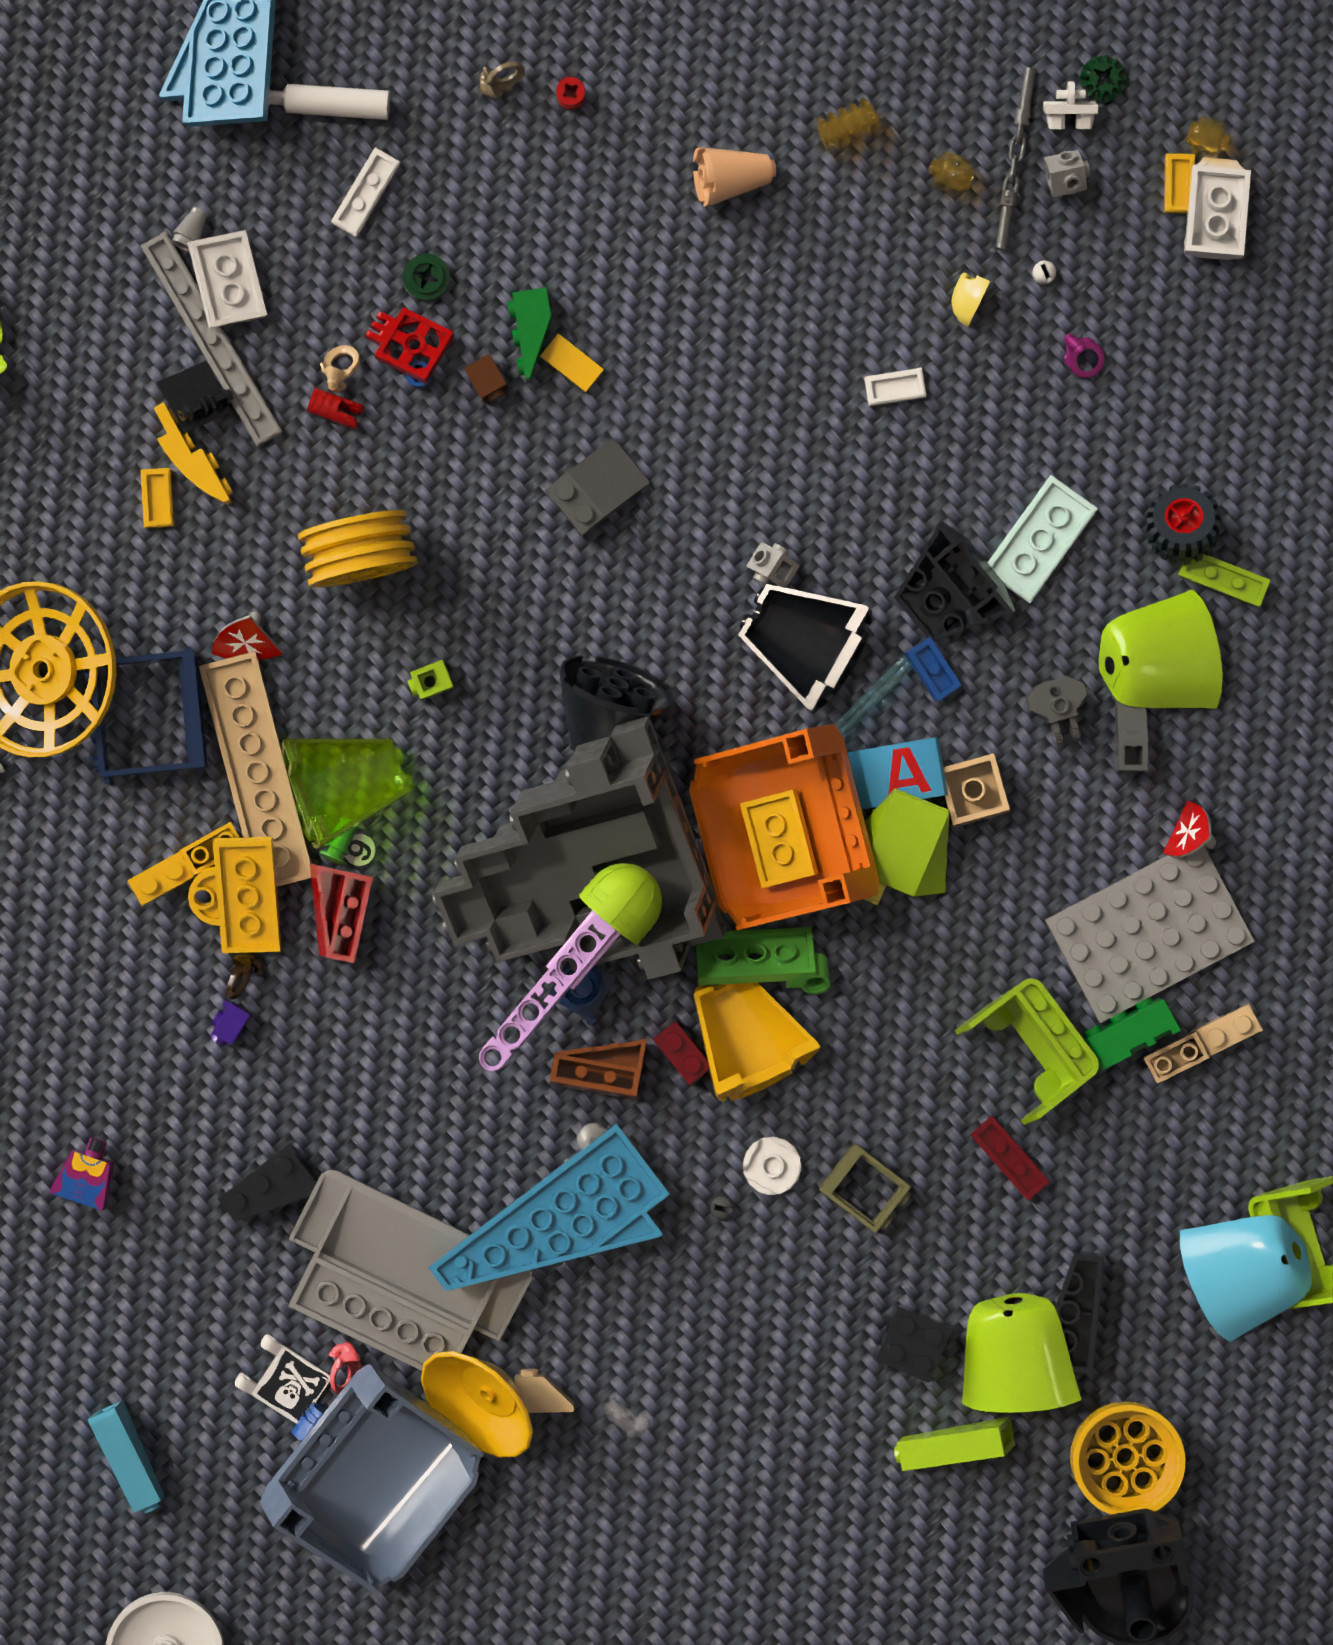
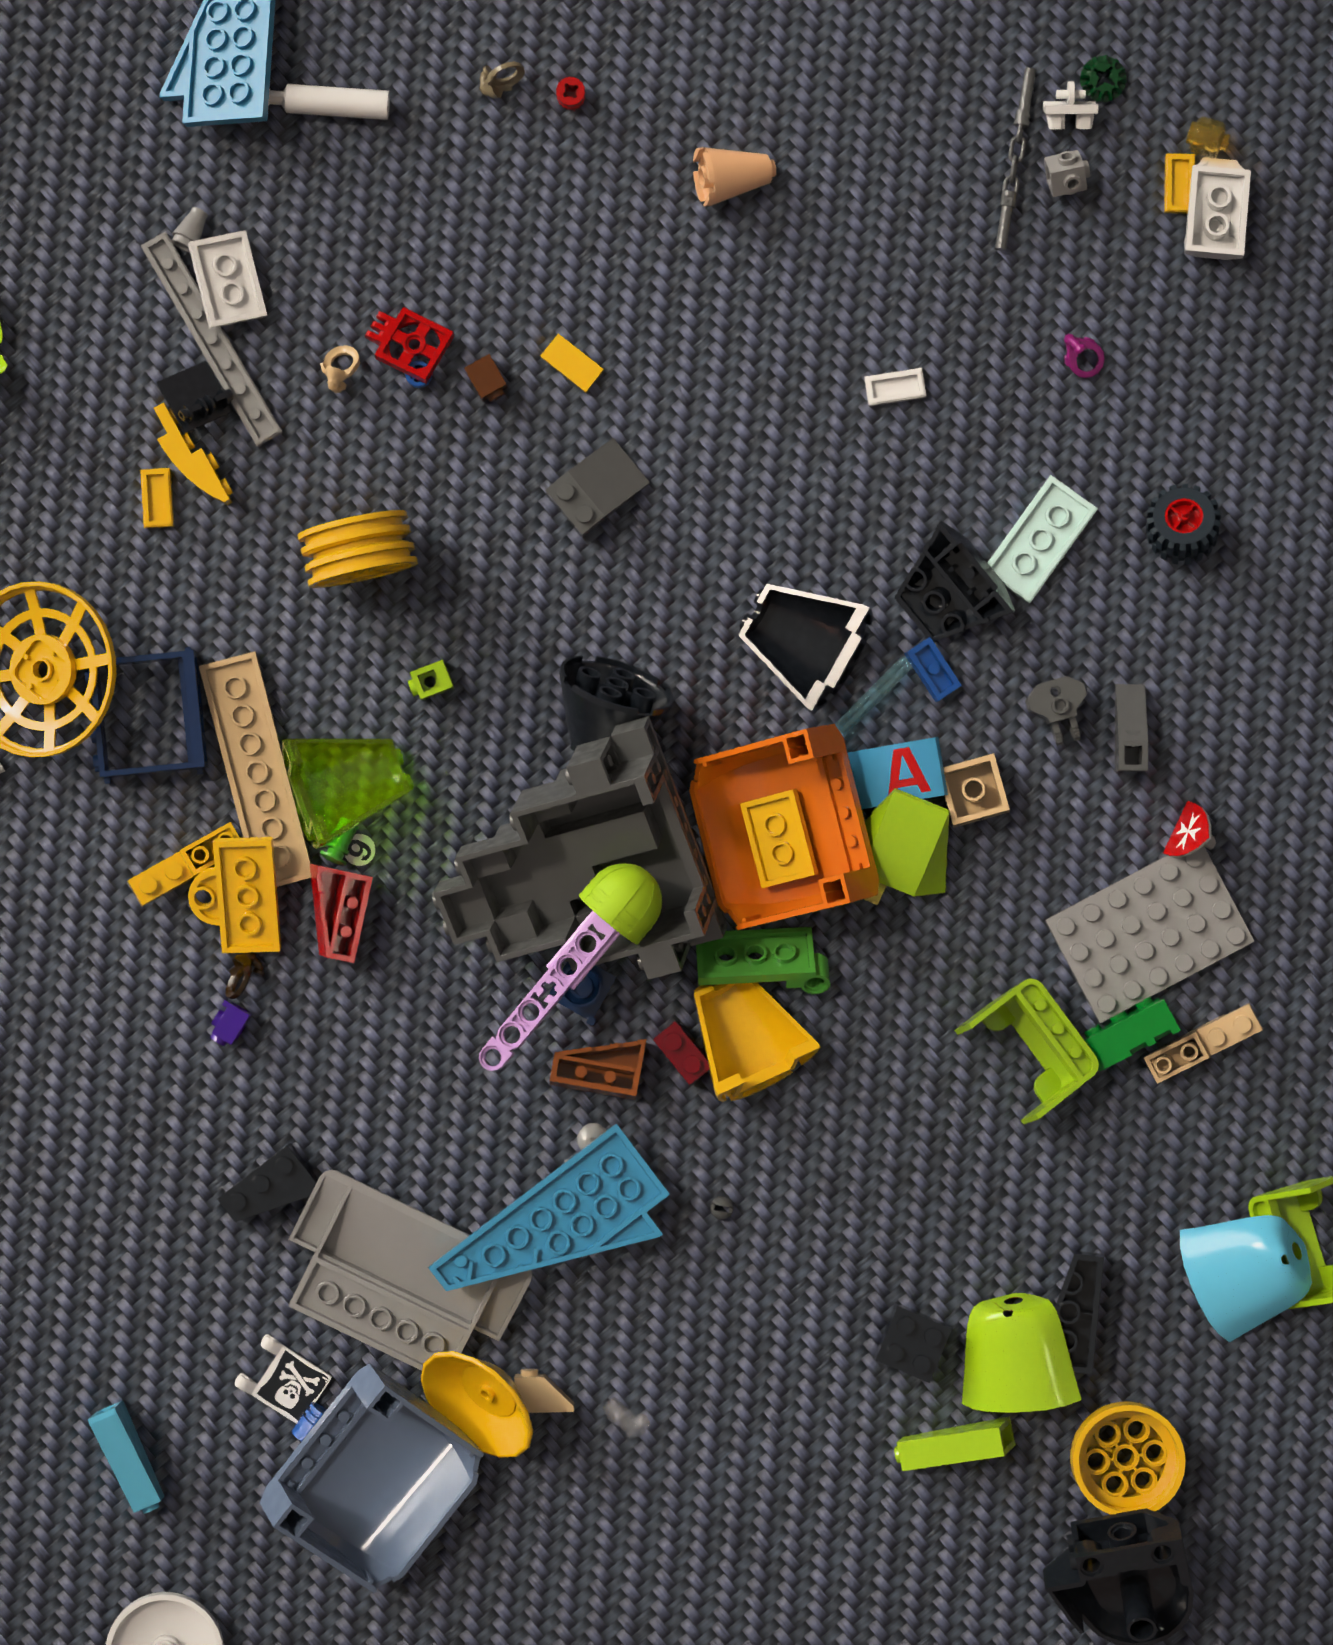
(86, 1176): torso -> none
(245, 637): red shield -> none
(329, 405): red hinge -> none
(346, 1356): coral piece -> none
(365, 192): white tile -> none
(421, 264): dark green gear -> none
(533, 321): green slope -> none
(772, 565): light grey brick -> none
(772, 1165): white tile -> none
(847, 124): clear yellow piece -> none
(898, 1198): olive window -> none
(951, 172): clear yellow head -> none
(967, 297): light yellow brick -> none
(1009, 1158): dark red plate -> none
(1038, 274): white hinge -> none
(1169, 654): lime piece -> none
(1226, 579): lime plate -> none

